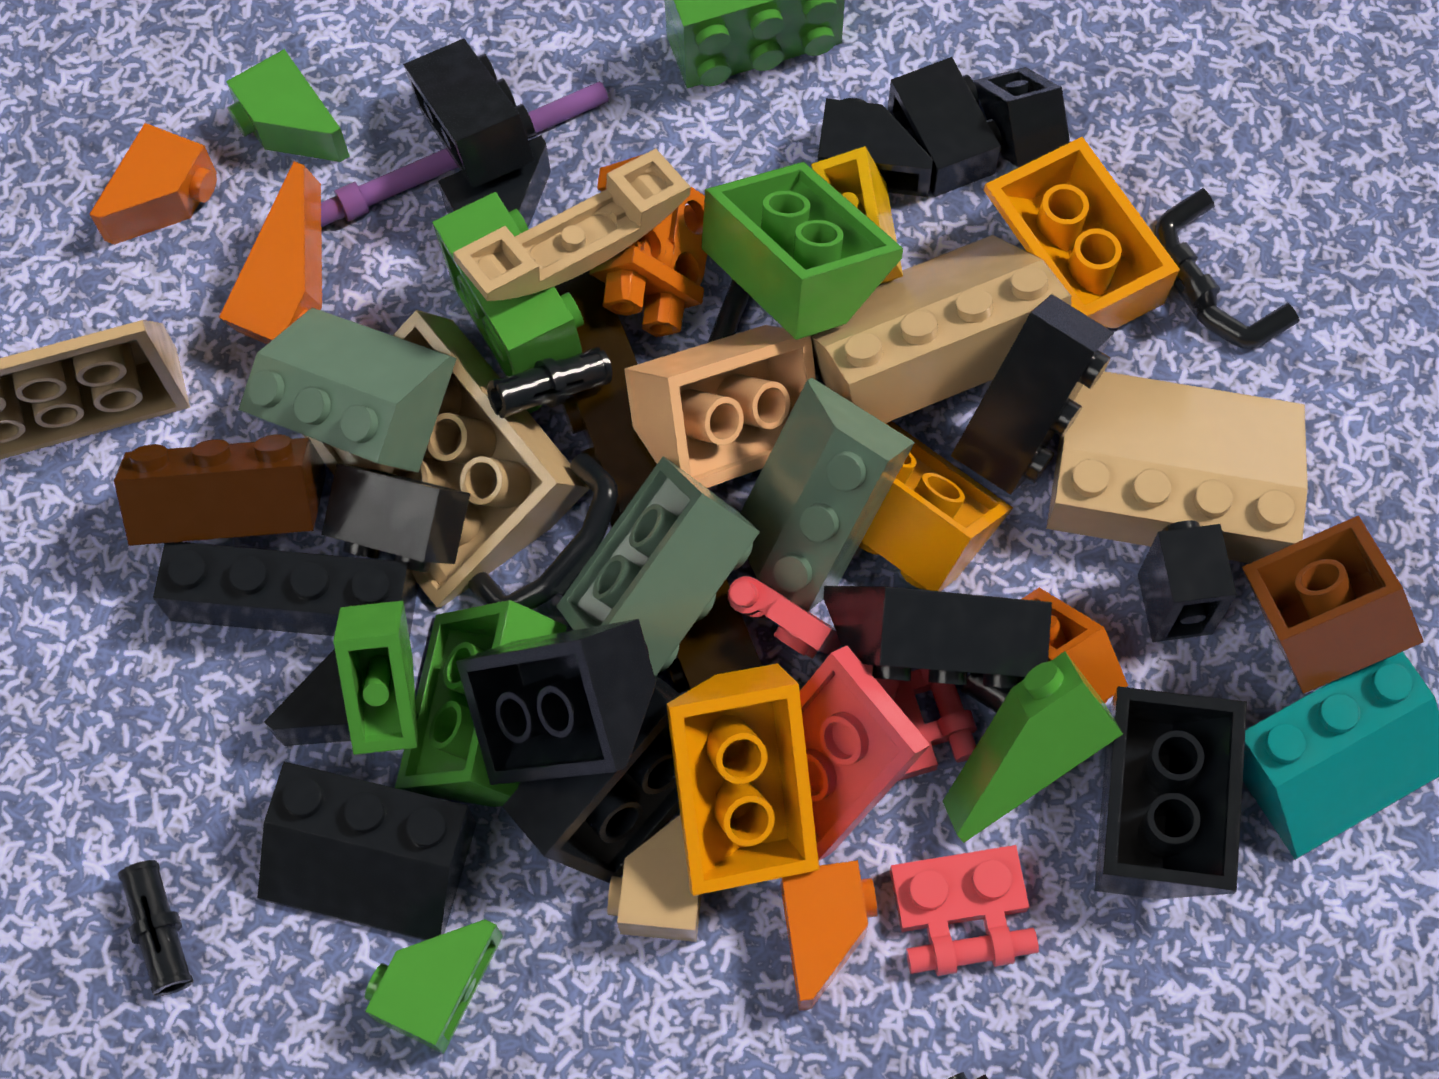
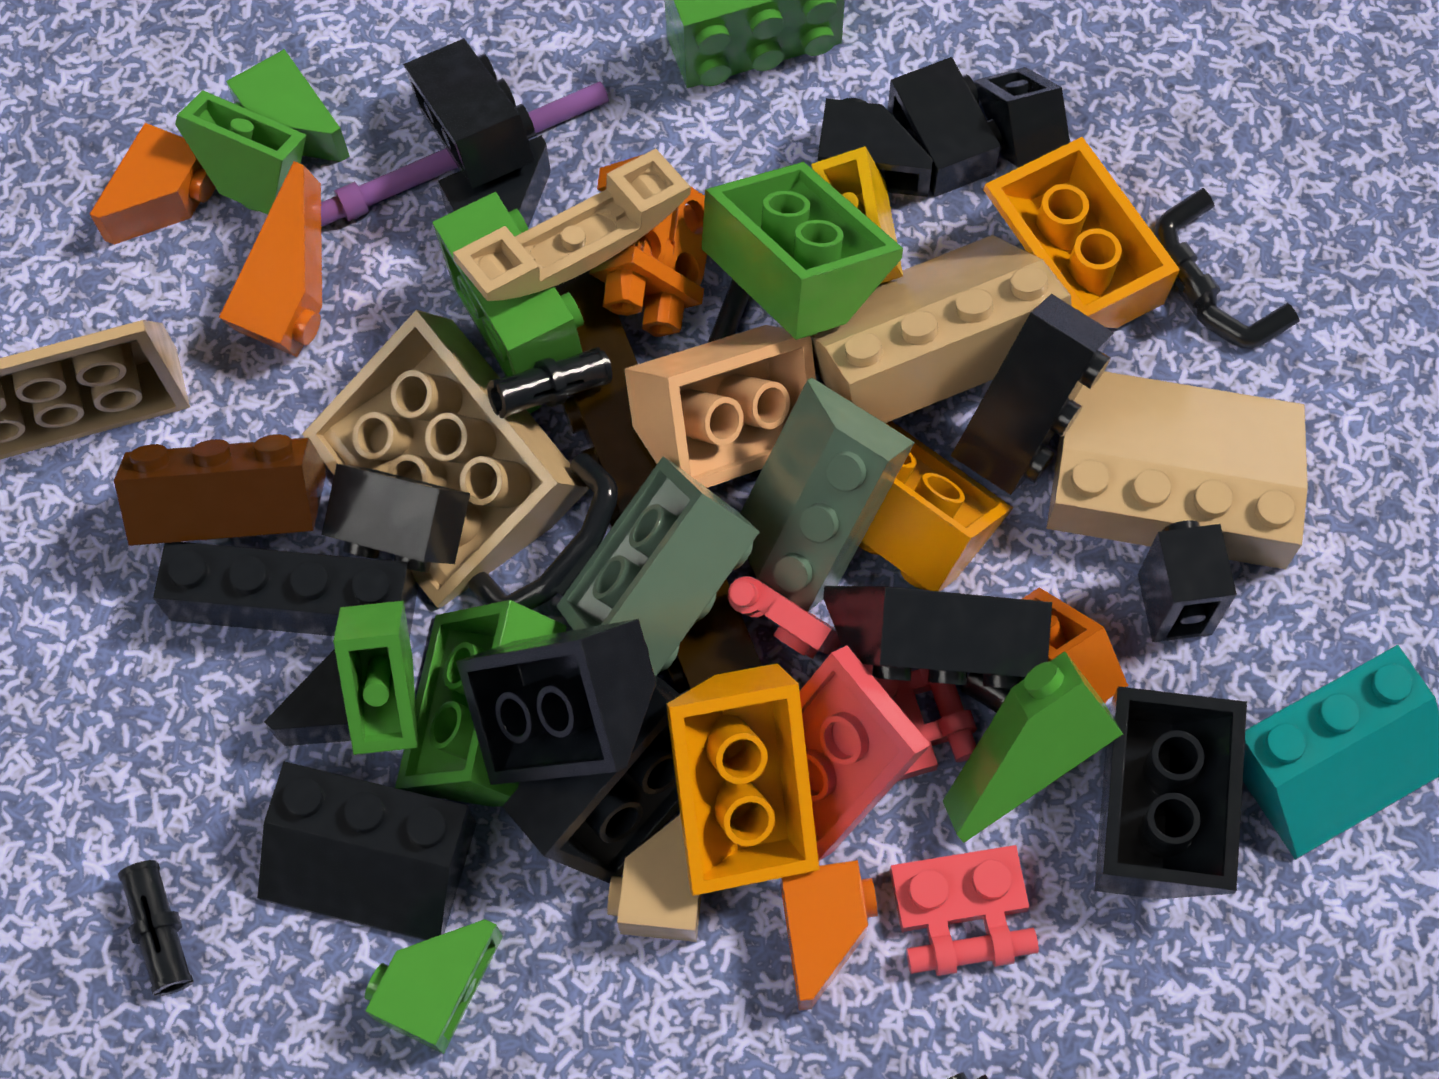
(240, 149): none -> bright green slope
(350, 388): sand green slope -> none
(1333, 604): dark orange brick -> none

